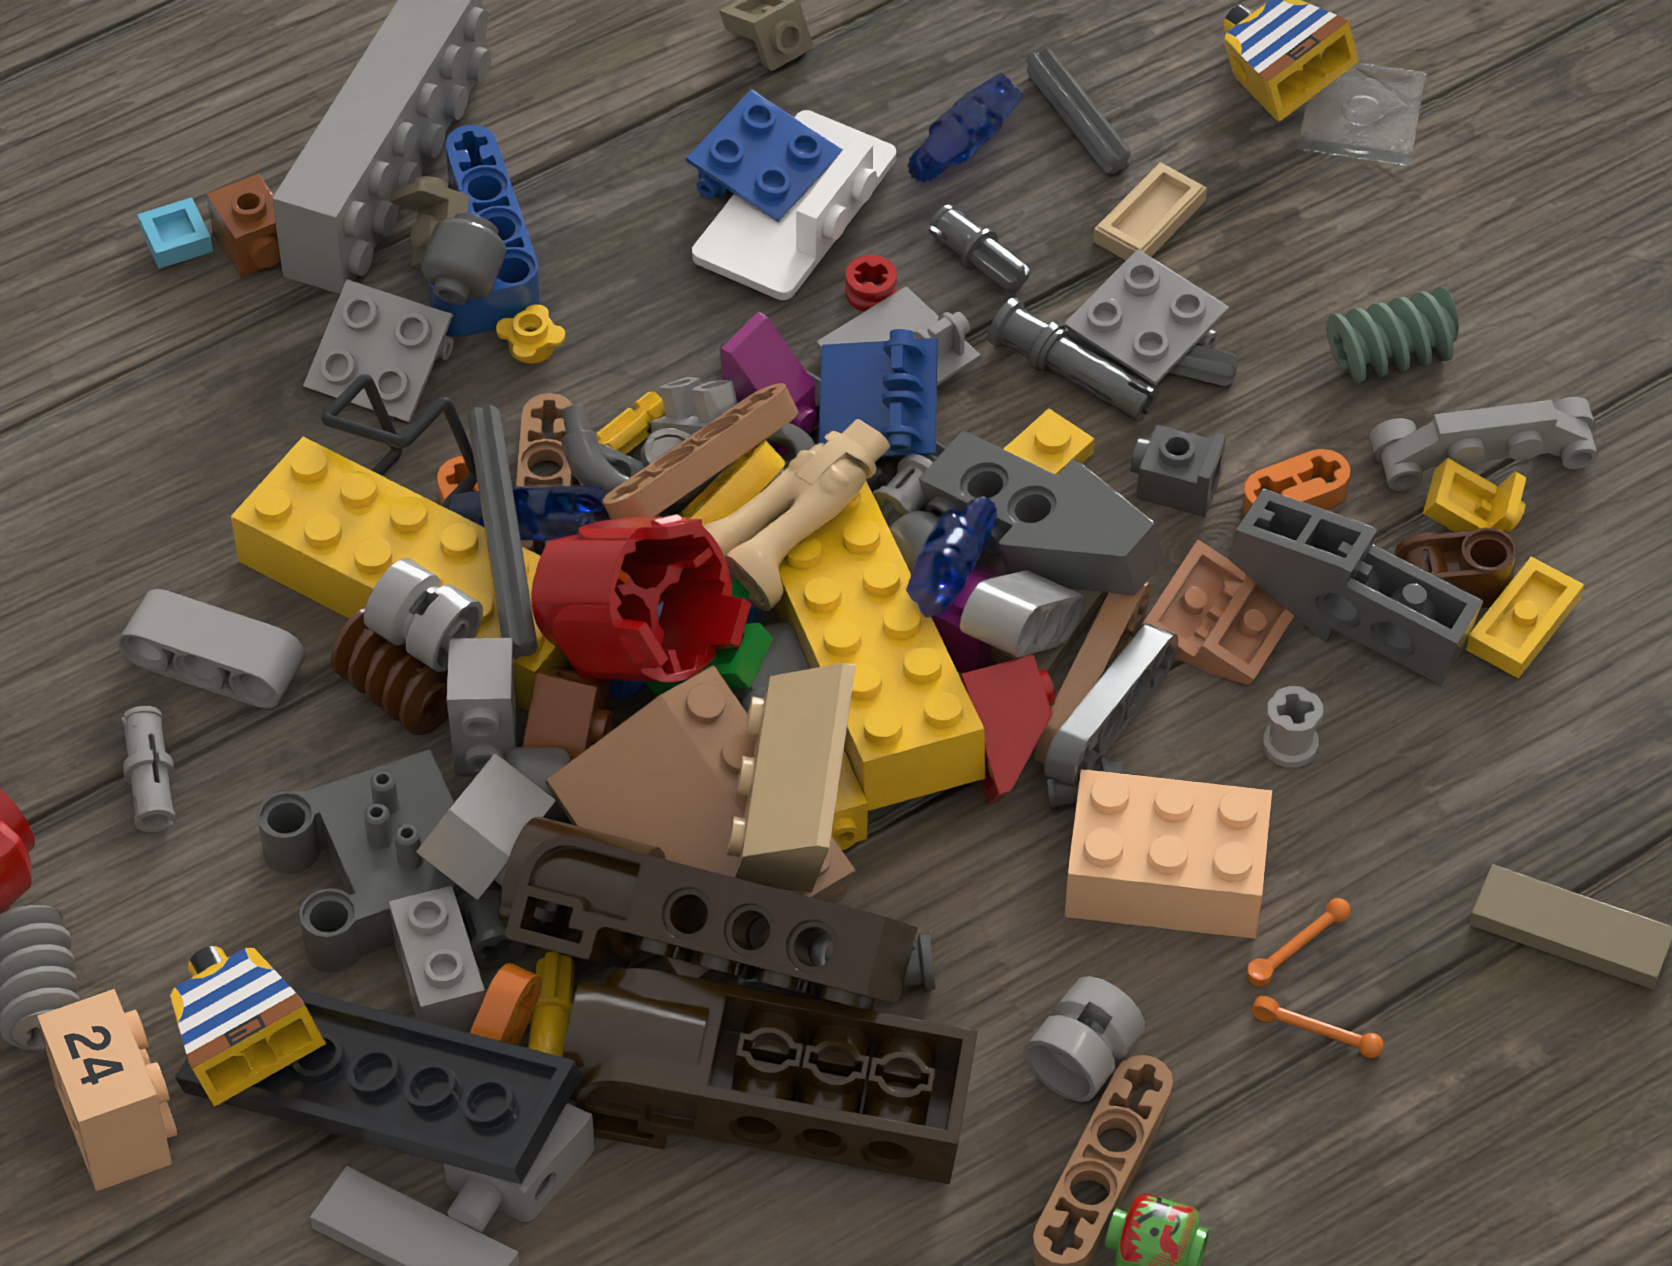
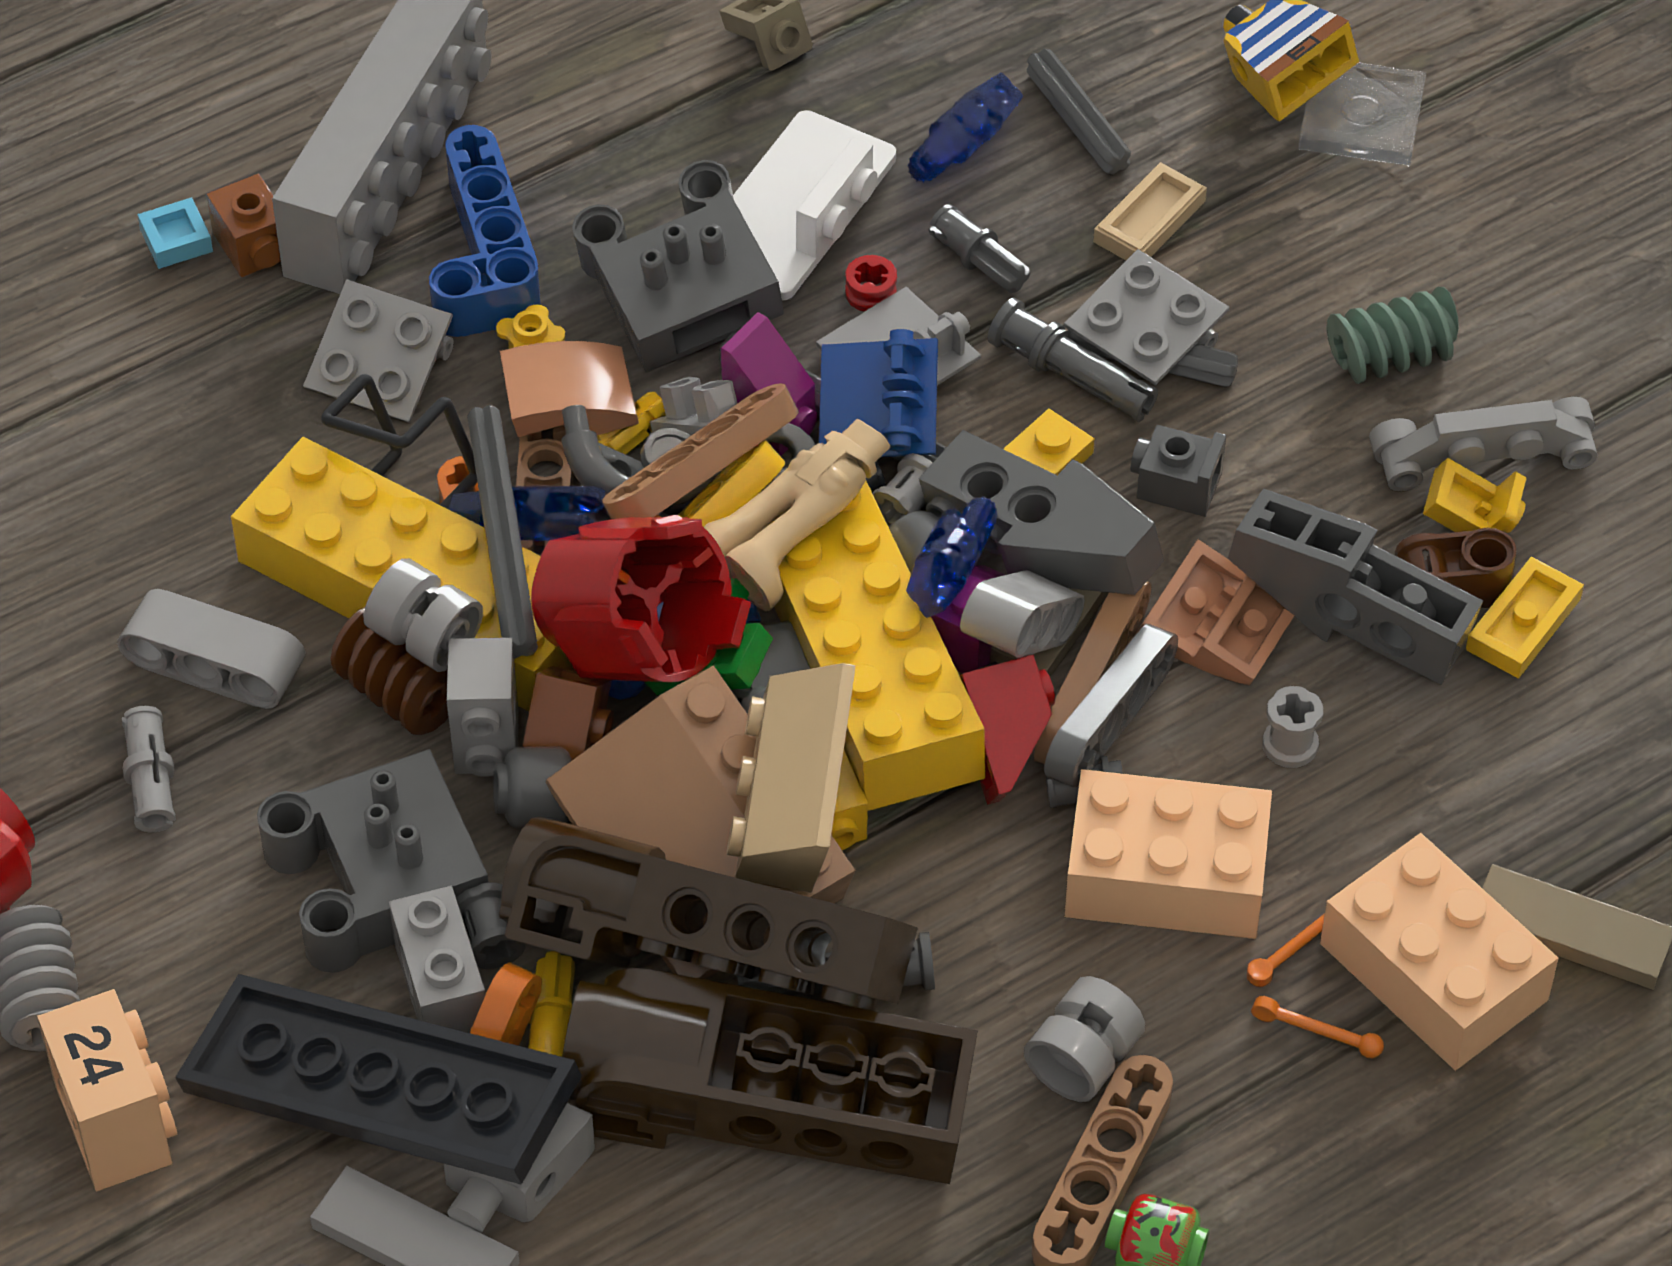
(239, 1021): torso -> none
(433, 203): dark tan bracket -> none
(463, 258): dark grey head -> none
(482, 826): light grey brick -> none
(559, 374): none -> nougat slope
(685, 278): none -> dark grey piece
(761, 157): blue hinge -> none
(1295, 479): orange beam -> none
(1438, 951): none -> light nougat brick

